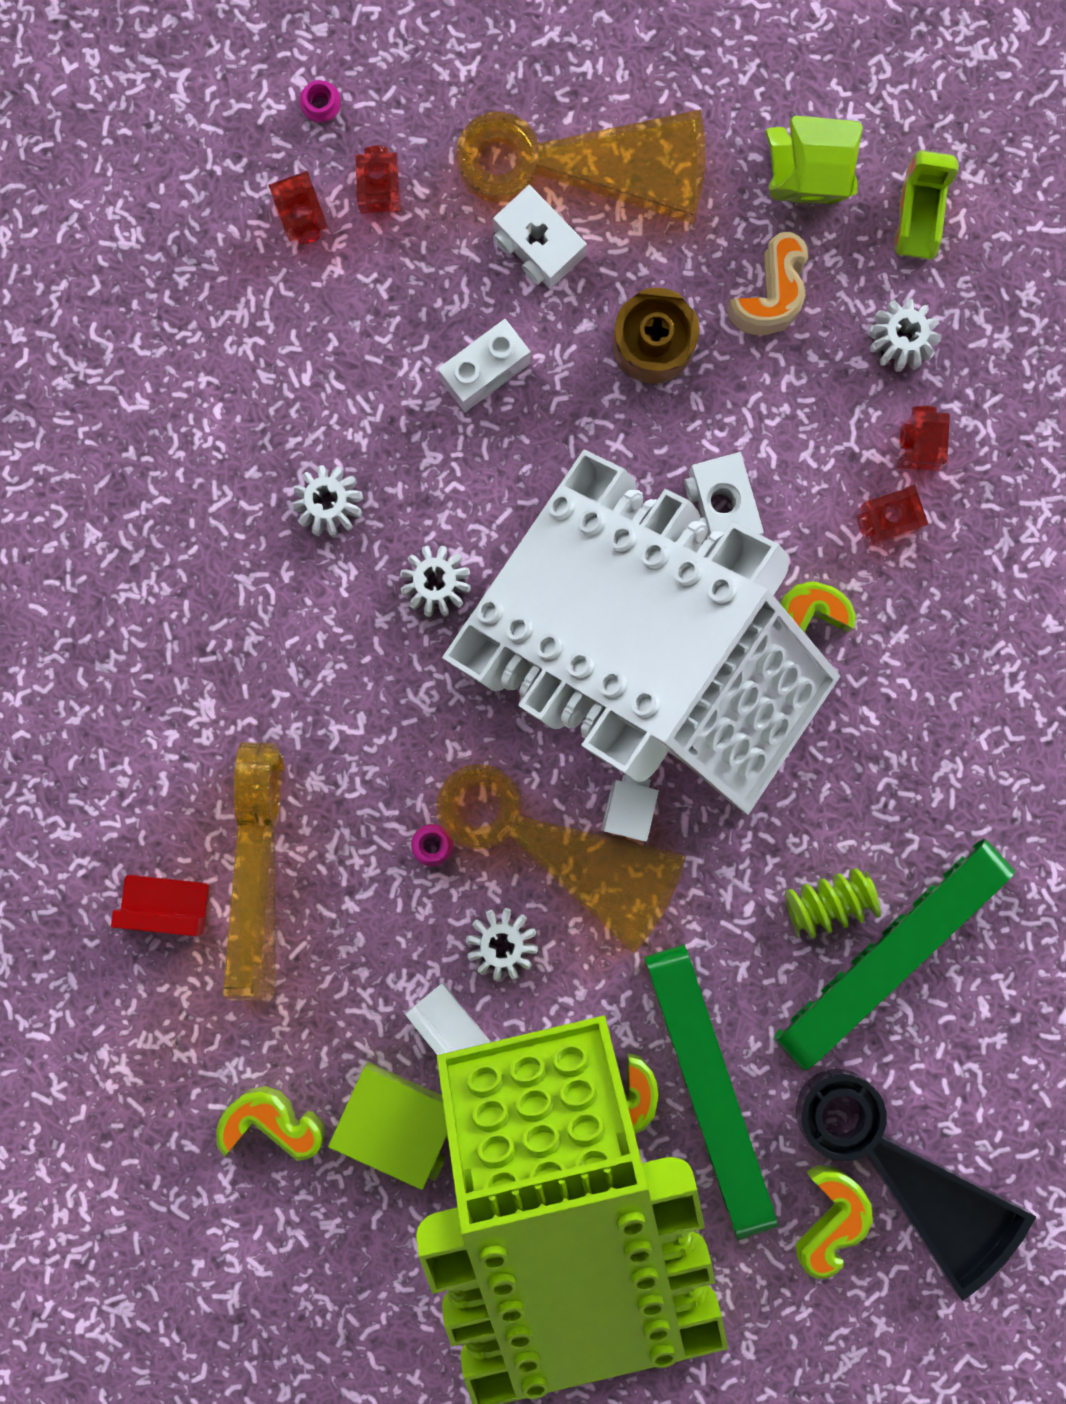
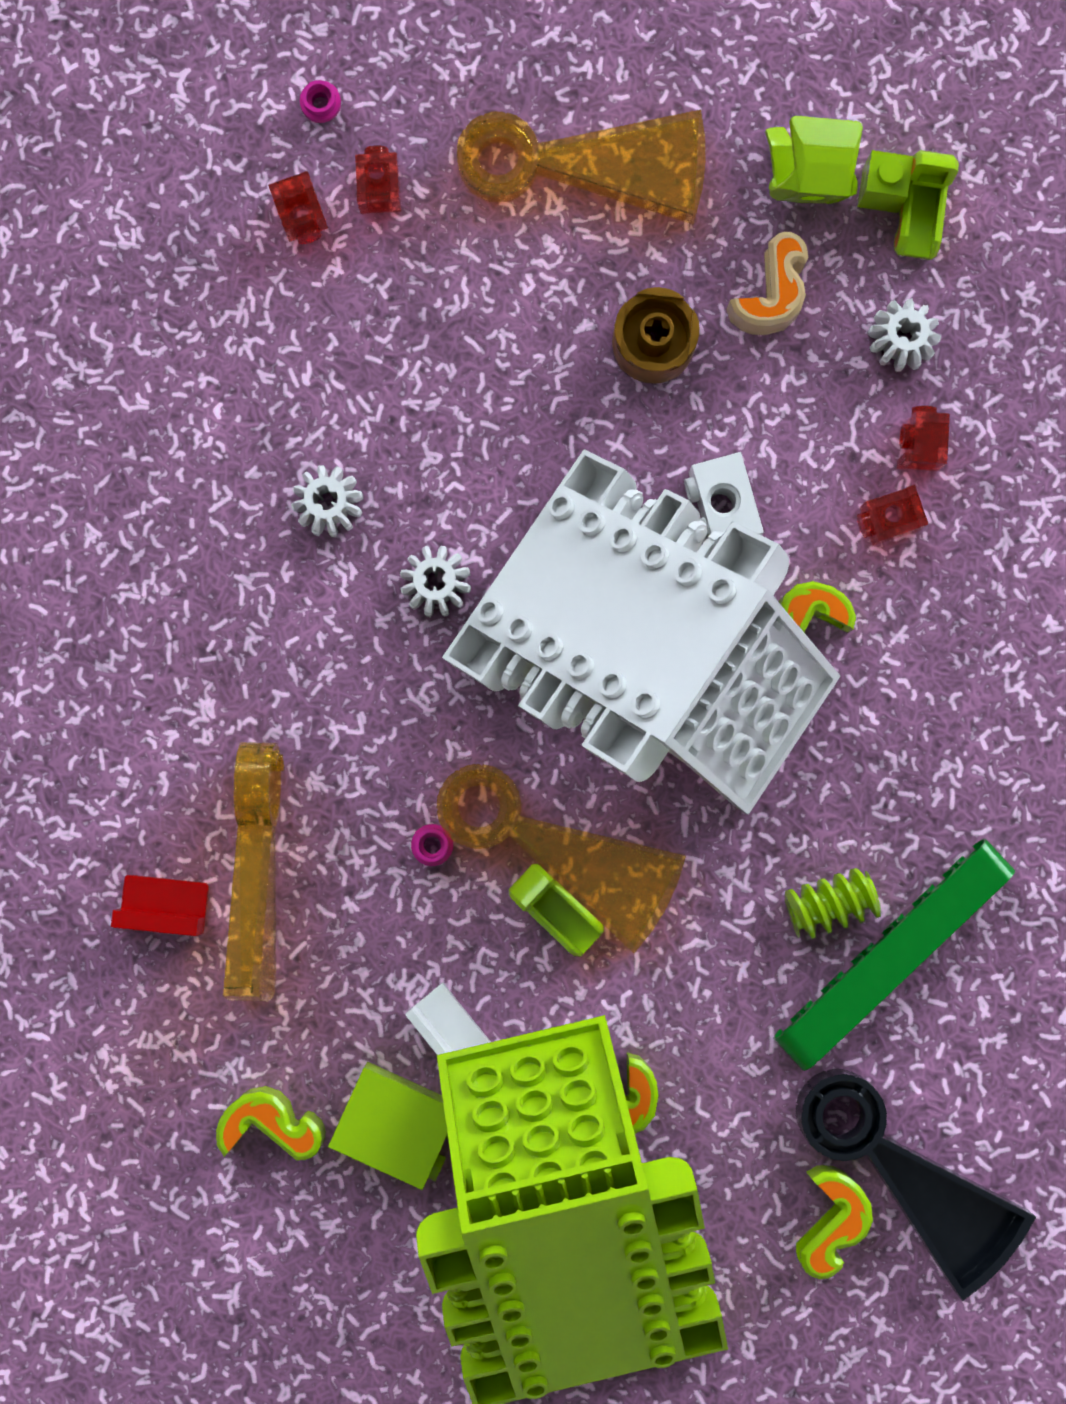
(484, 365): white brick -> none
(490, 952): white gear -> none
(532, 215): white brick -> none
(556, 910): none -> lime animal
(630, 808): white brick -> none
(711, 1092): green beam -> none
(885, 181): none -> lime brick

